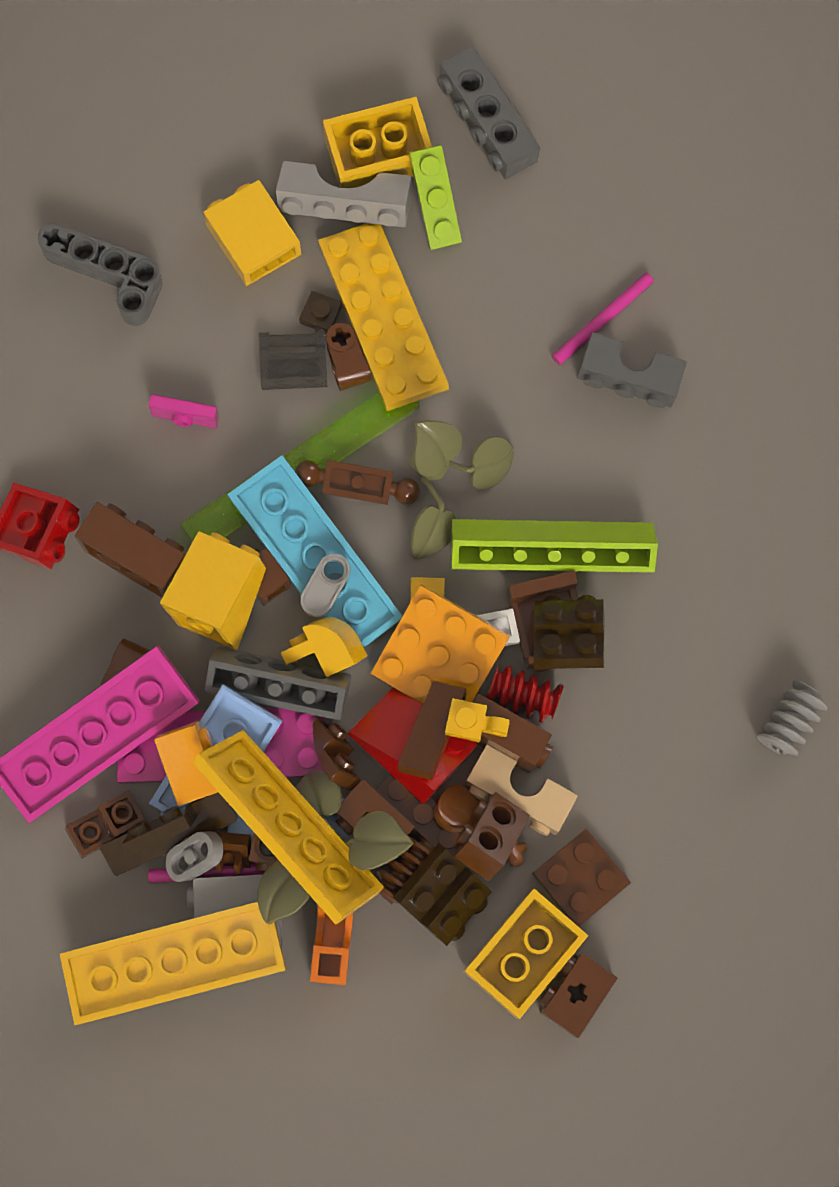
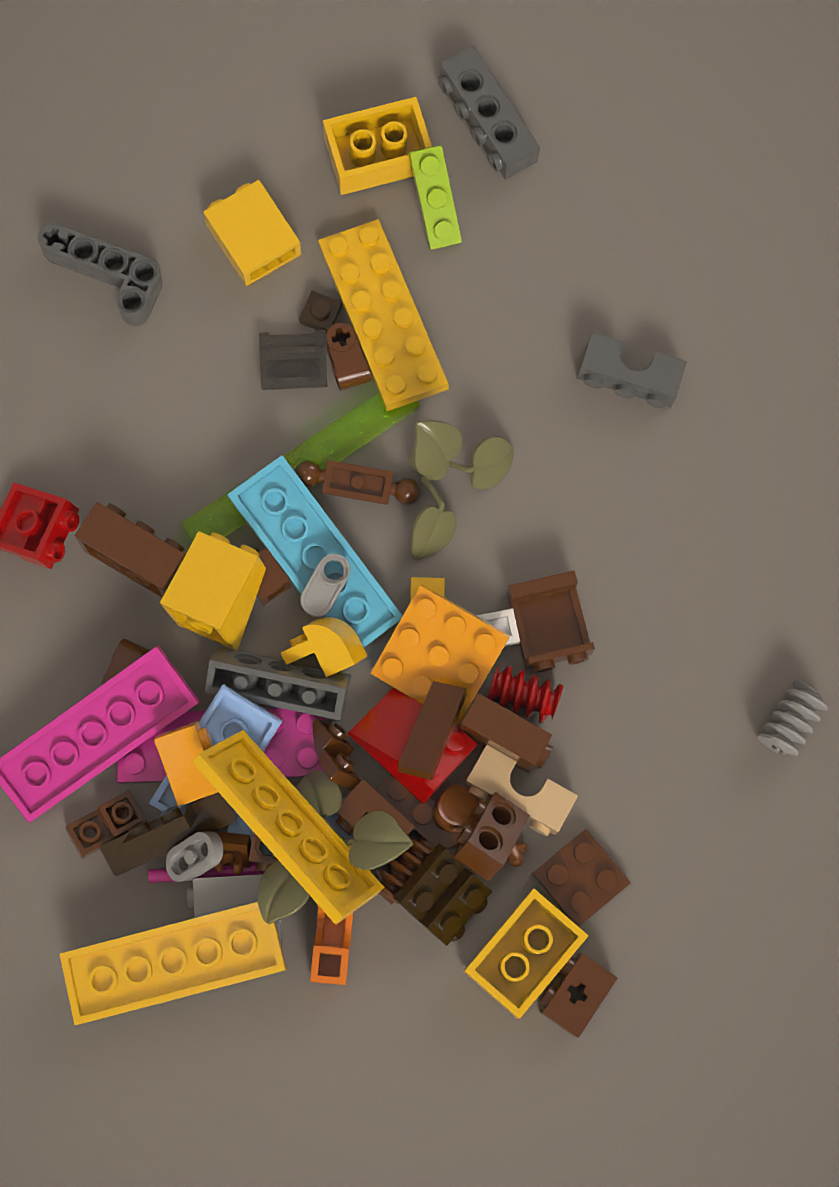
(183, 412): dark pink plate -> none
(380, 201): light grey arch -> none
(469, 720): yellow plate -> none
(553, 545): lime brick -> none
(569, 633): dark brown plate -> none
(602, 318): dark pink bar -> none

